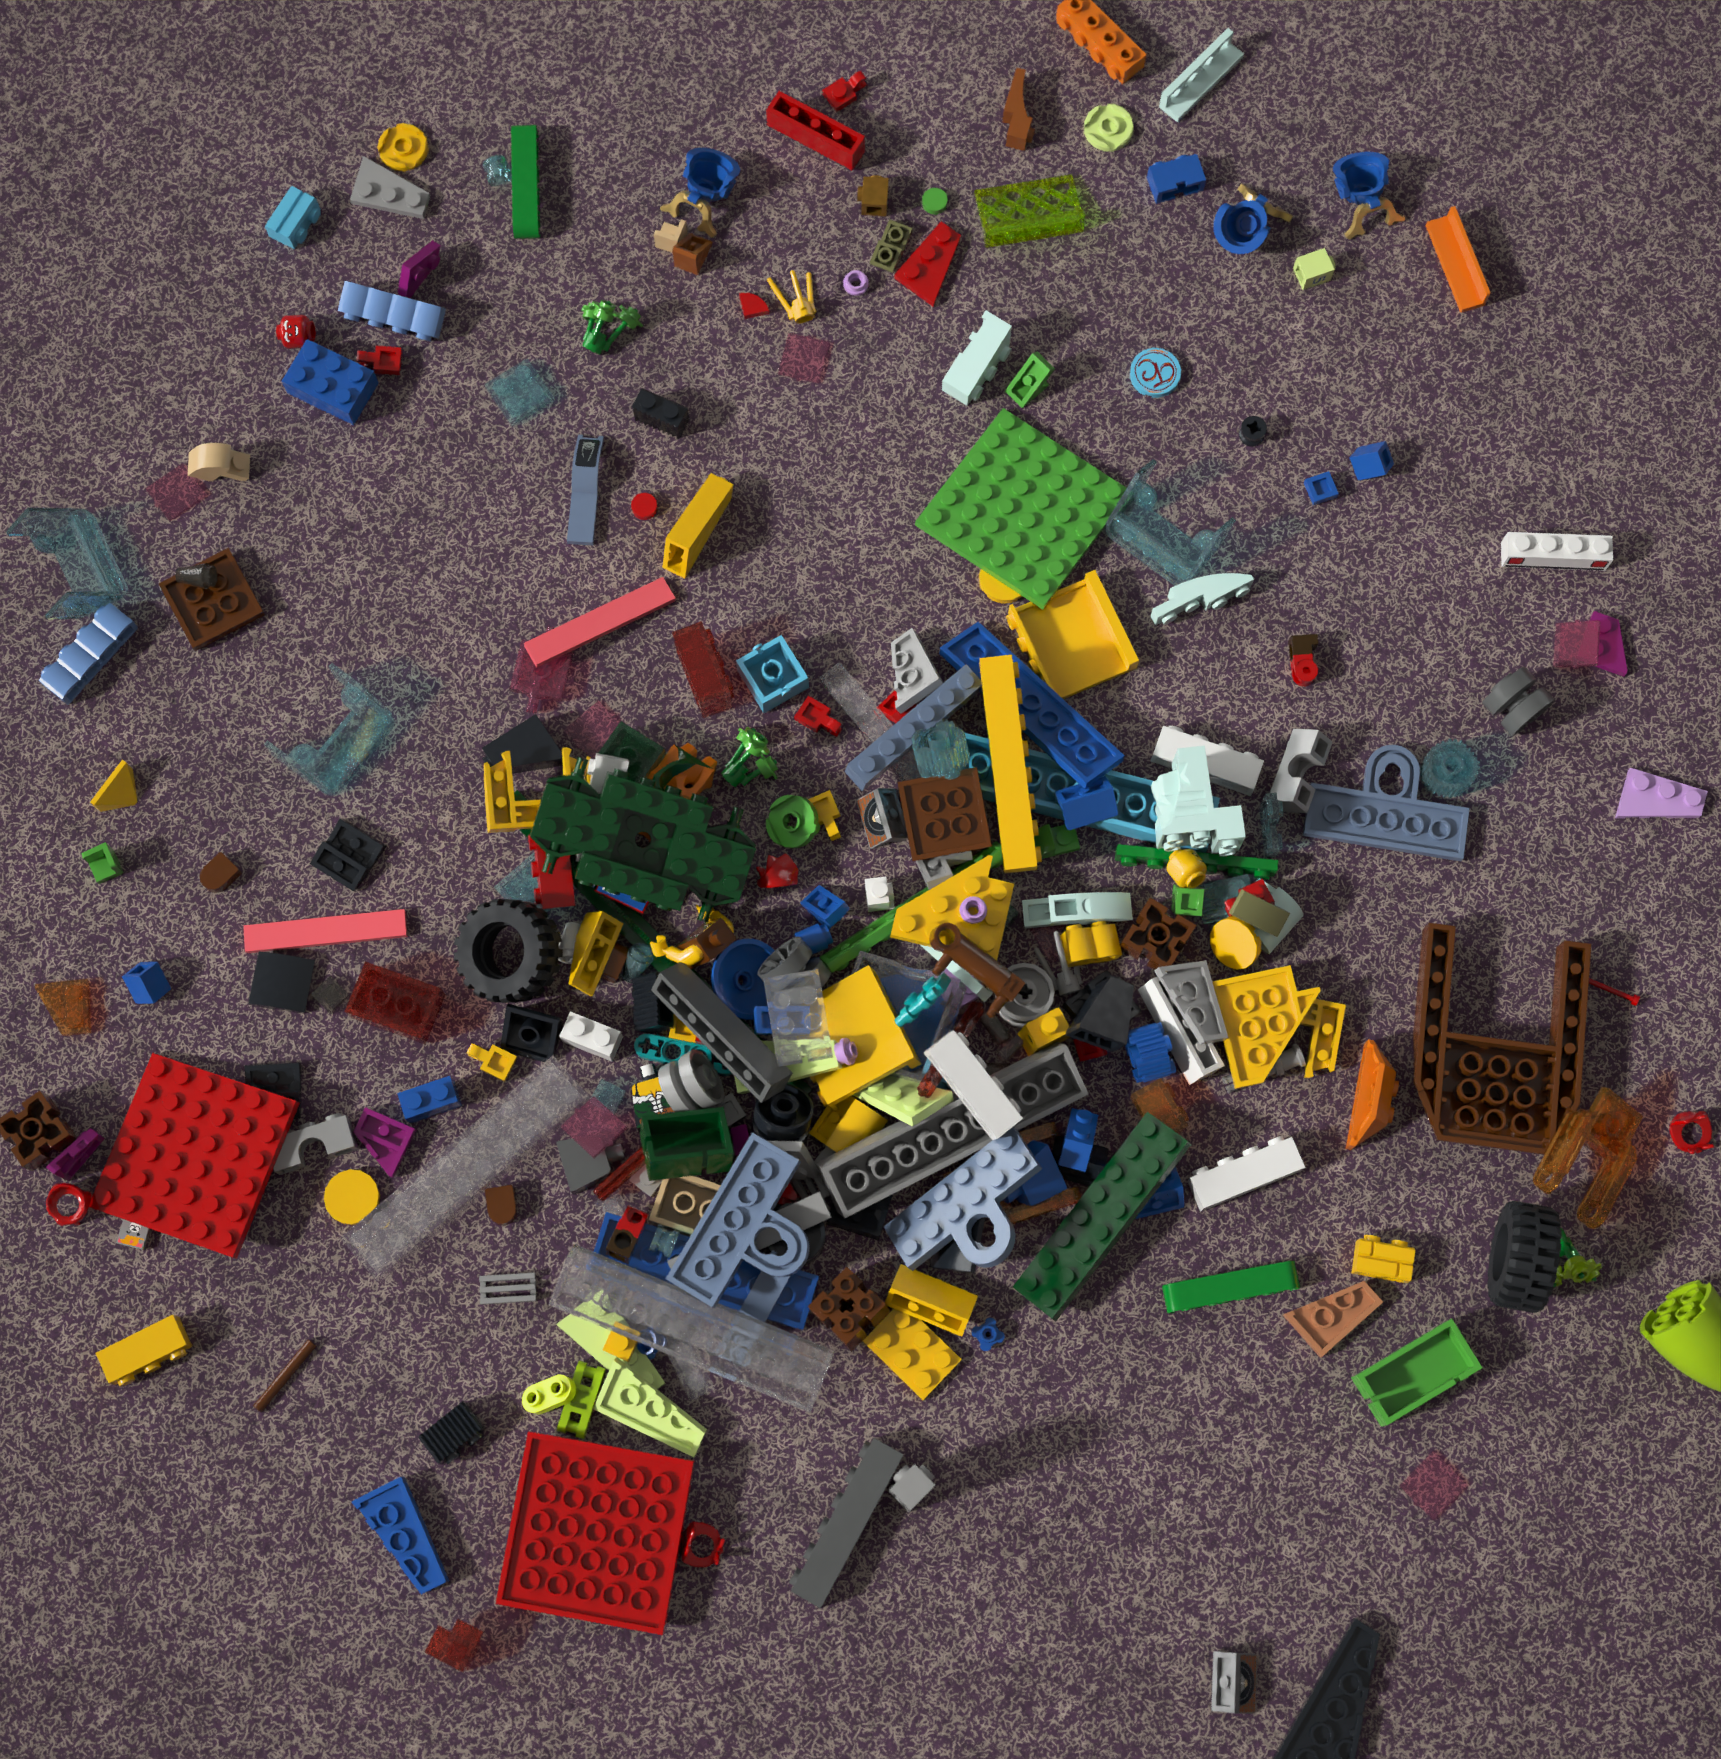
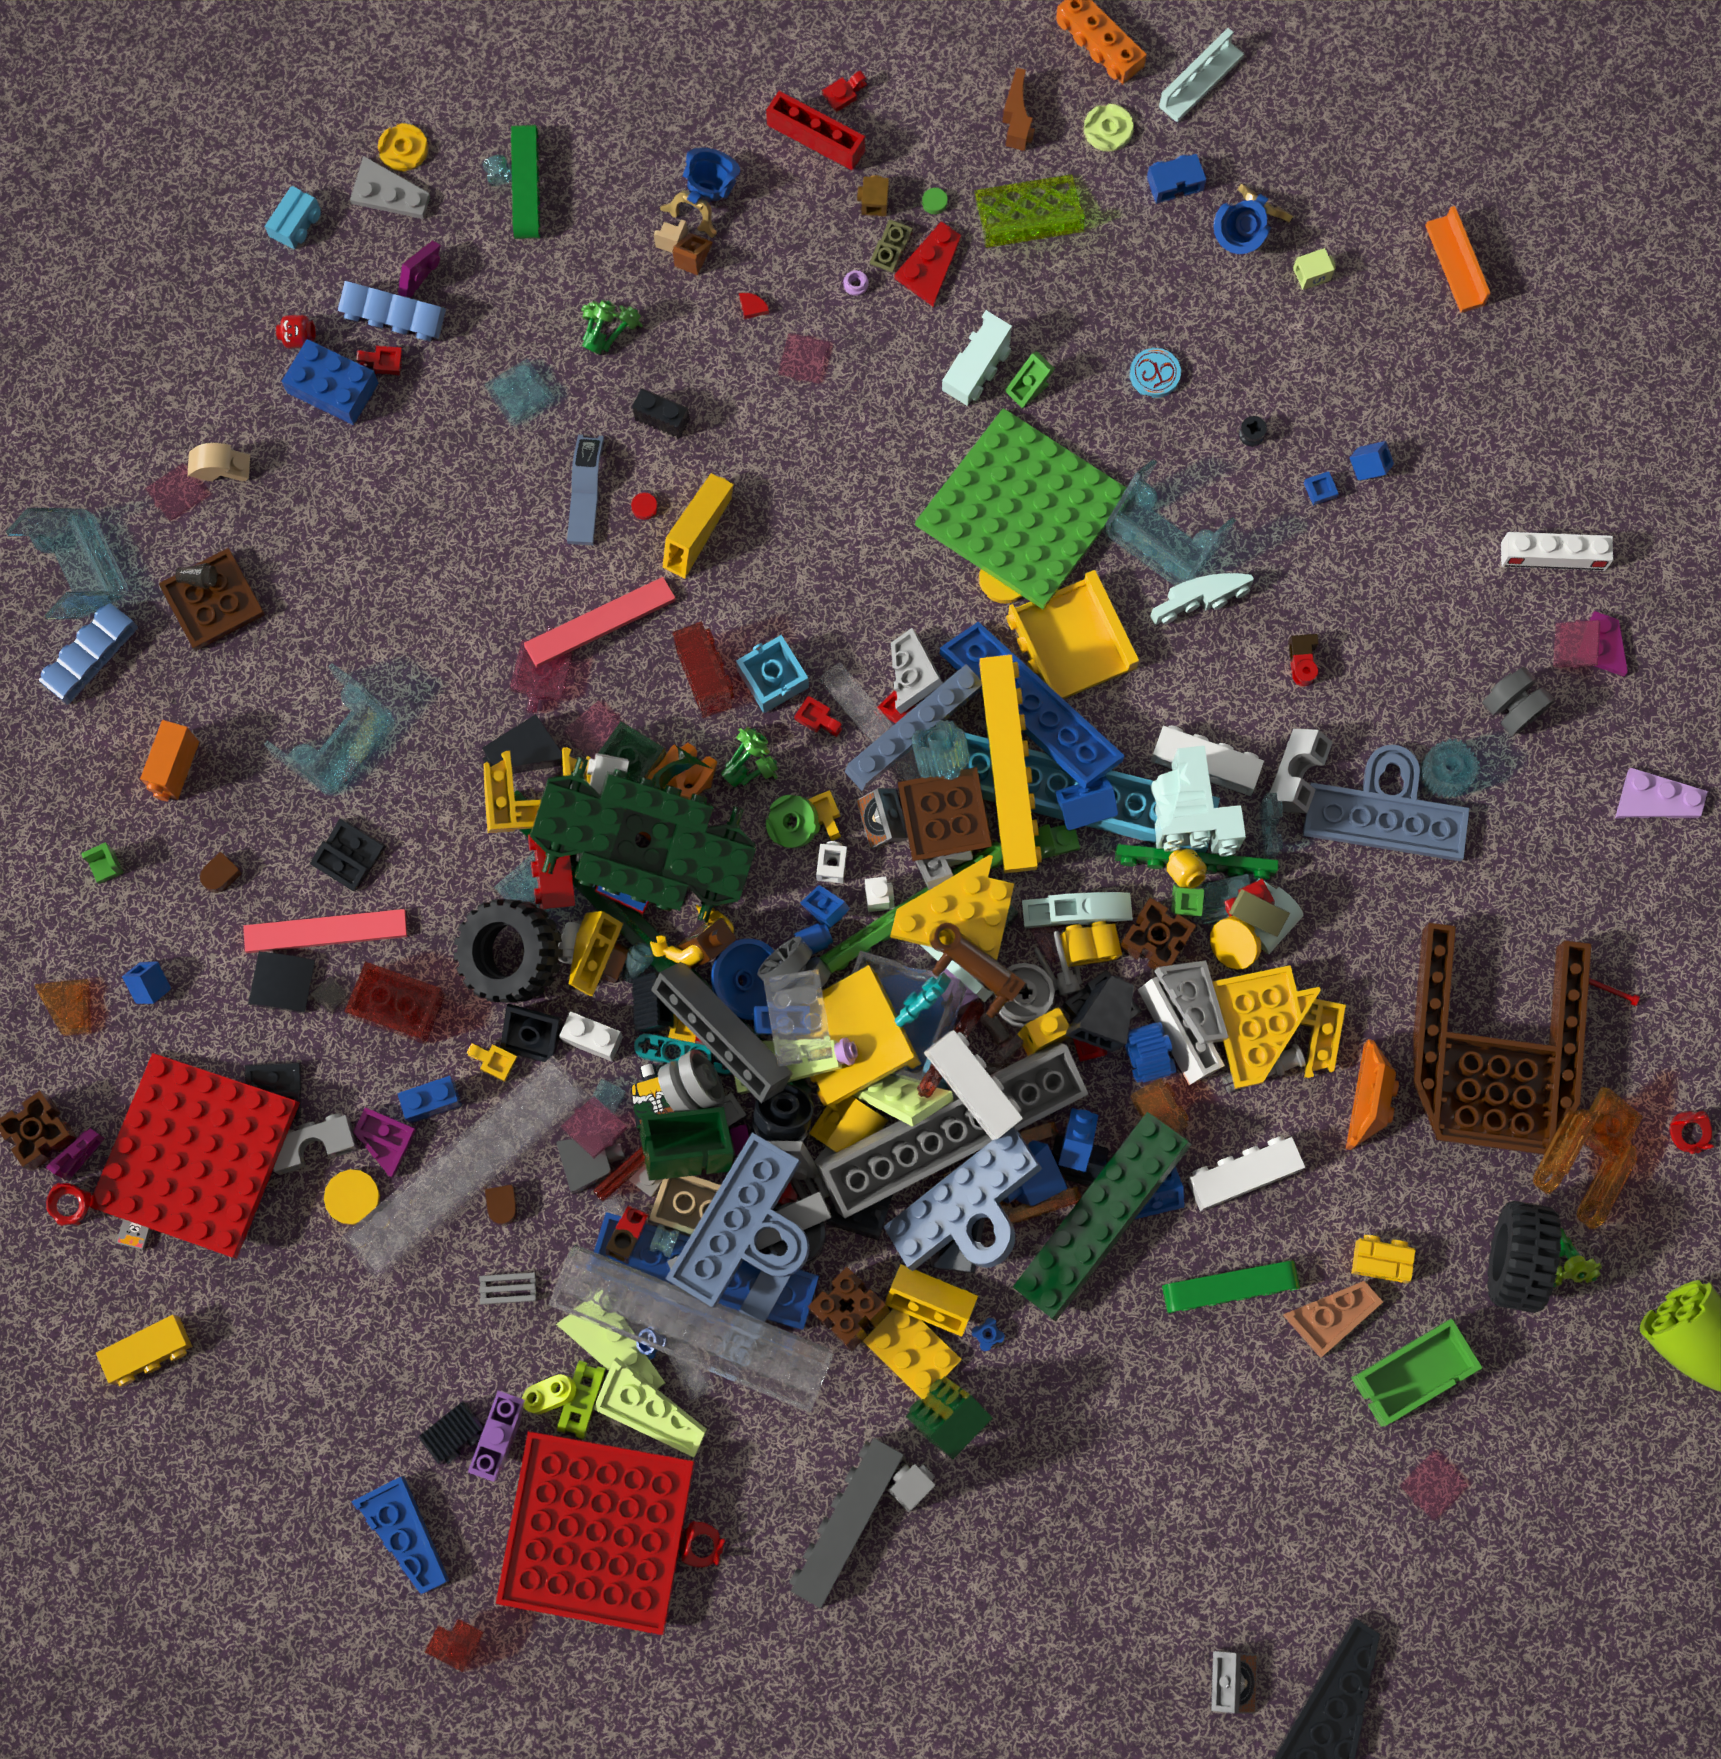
(118, 790): yellow slope -> none
(169, 760): none -> orange brick
(284, 1375): reddish brown bar -> none
(497, 1436): none -> medium lavender slope
(620, 1346): yellow plate -> none
(778, 872): red piece -> none
(802, 309): yellow plant -> none
(828, 851): none -> white brick
(948, 1417): none -> dark green piece
(975, 902): lavender plate -> none
(1361, 181): blue helmet -> none

